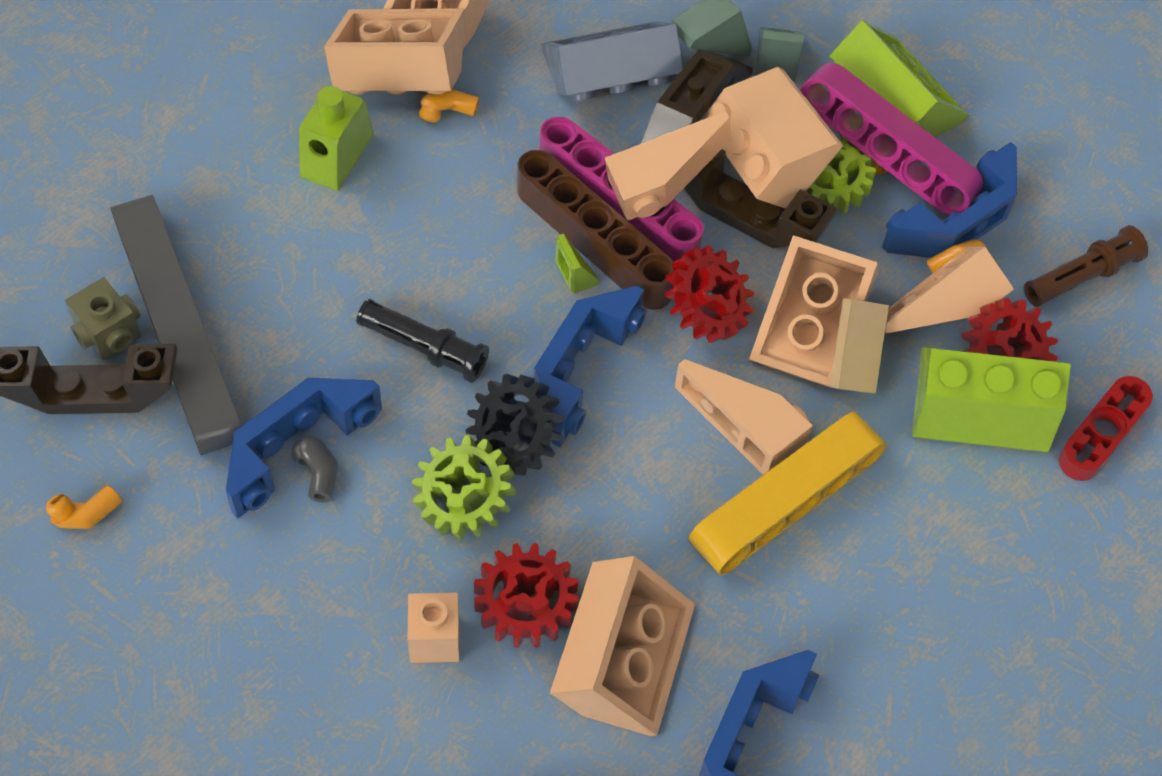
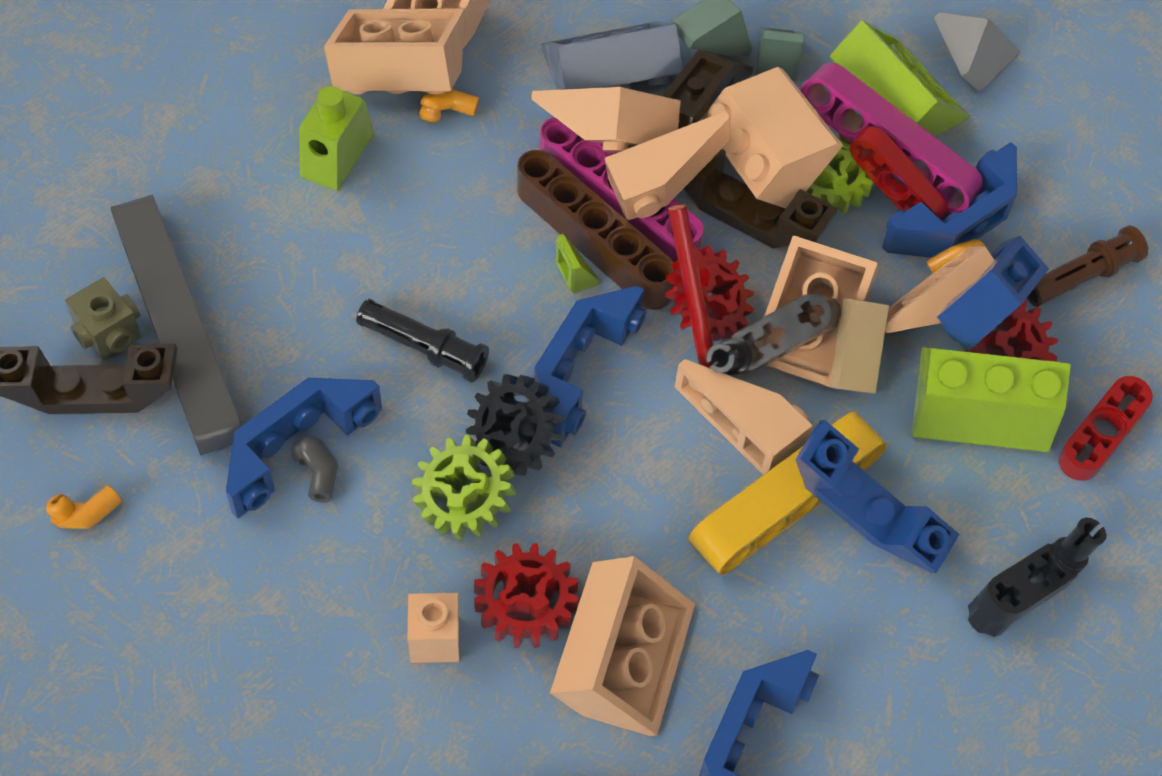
(612, 115): none -> light nougat slope
(691, 282): none -> red bar
(797, 327): none -> black beam
(868, 507): none -> blue slope
(872, 150): none -> red beam
(976, 47): none -> light grey slope
(994, 294): none -> blue slope
(1014, 595): none -> black beam

